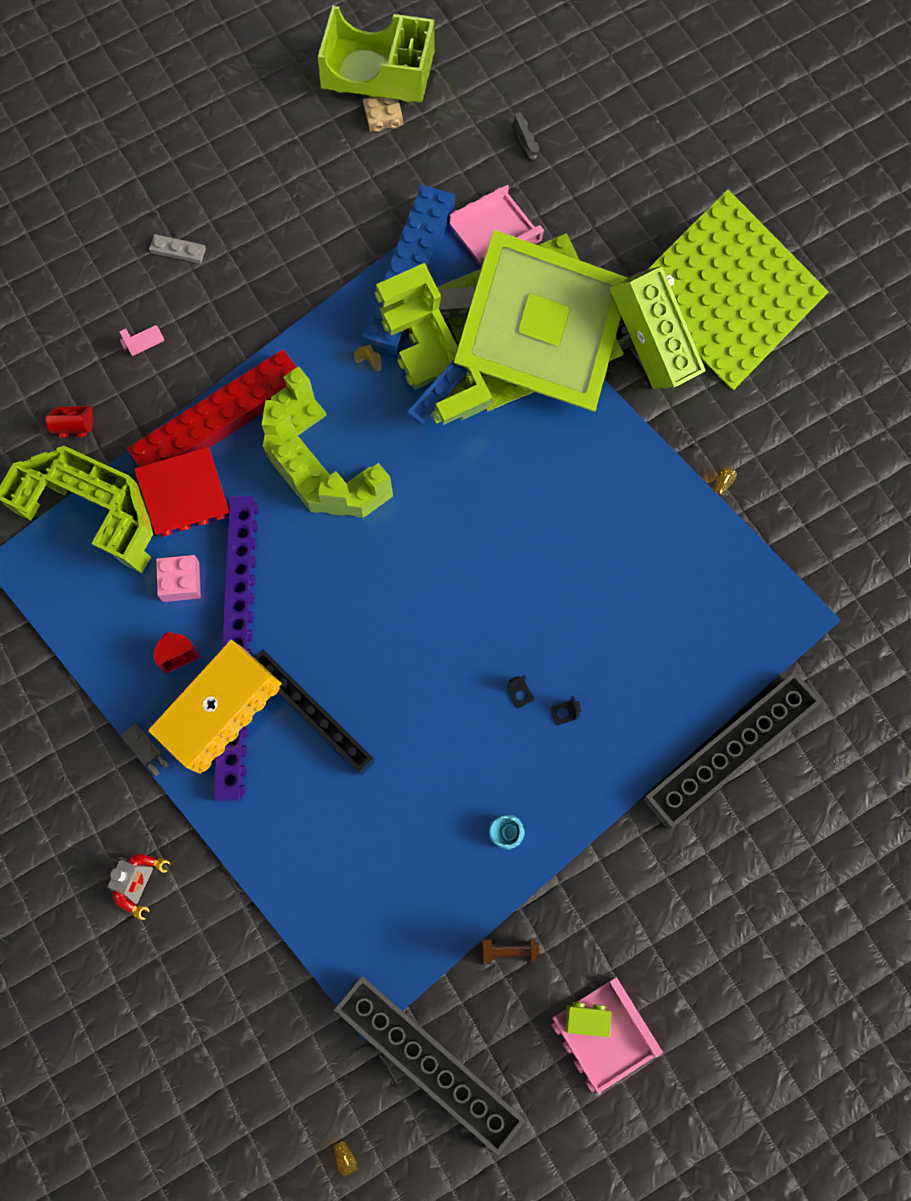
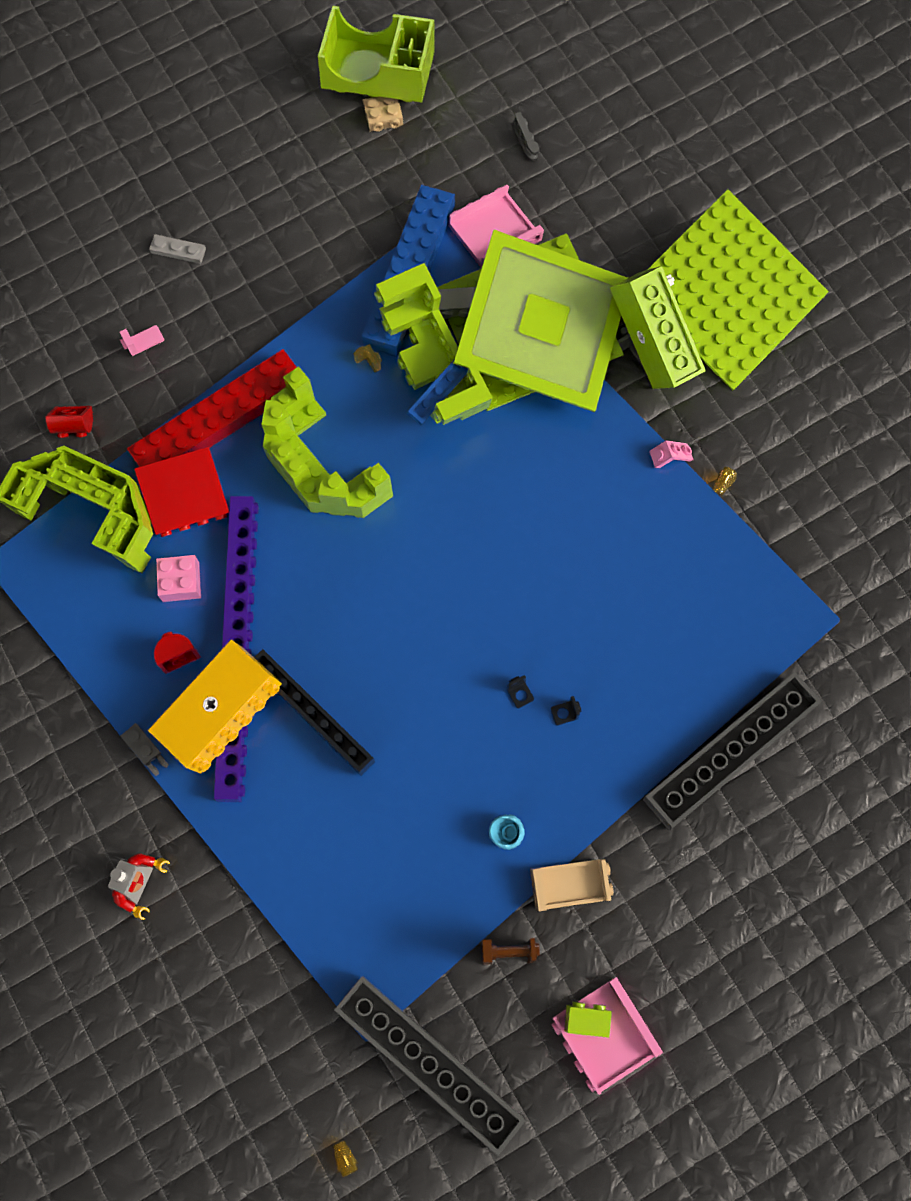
(571, 884): none -> tan panel
(670, 451): none -> bright pink bracket

